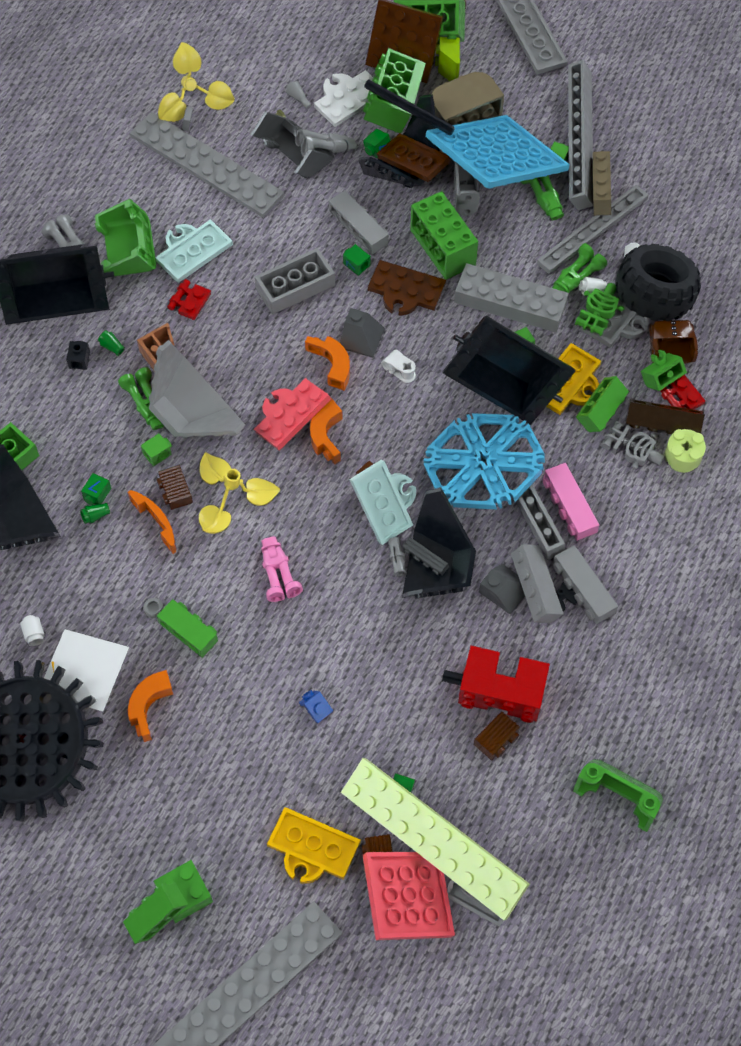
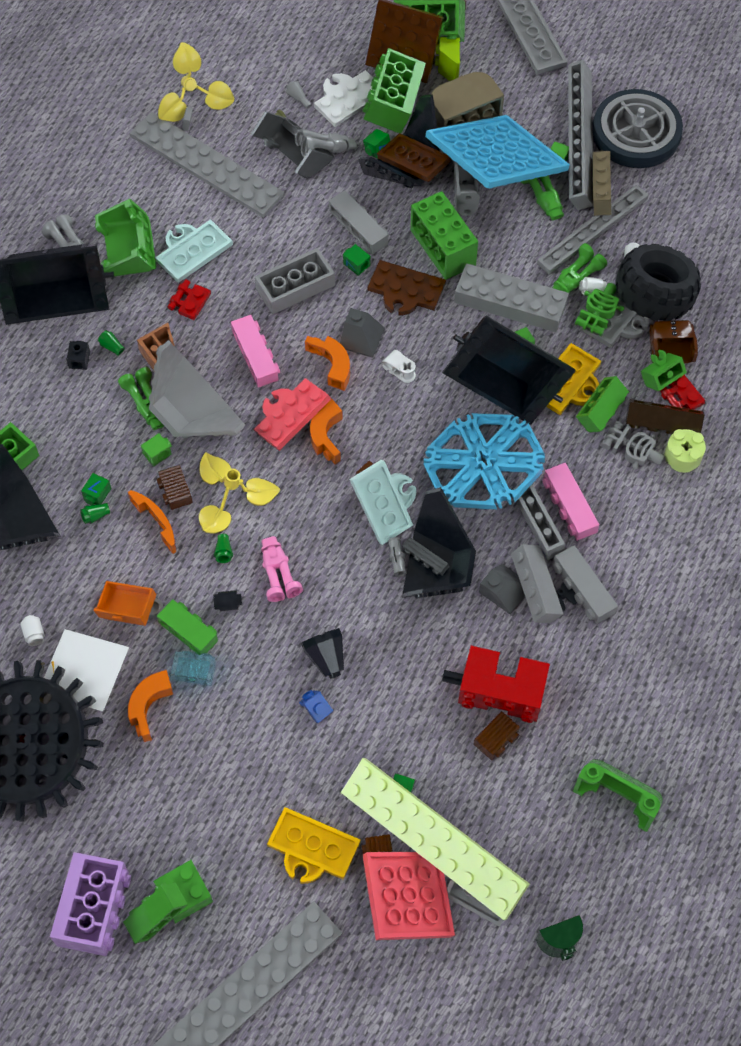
(77, 902): none -> lavender brick
(125, 603): none -> orange container
(193, 668): none -> clear light blue brick
(223, 551): none -> green cone
(227, 600): none -> black brick
(254, 350): none -> bright pink brick
(326, 652): none -> black cone
(409, 107): black axle -> none
(561, 938): none -> dark green brick
(637, 128): none -> wheel

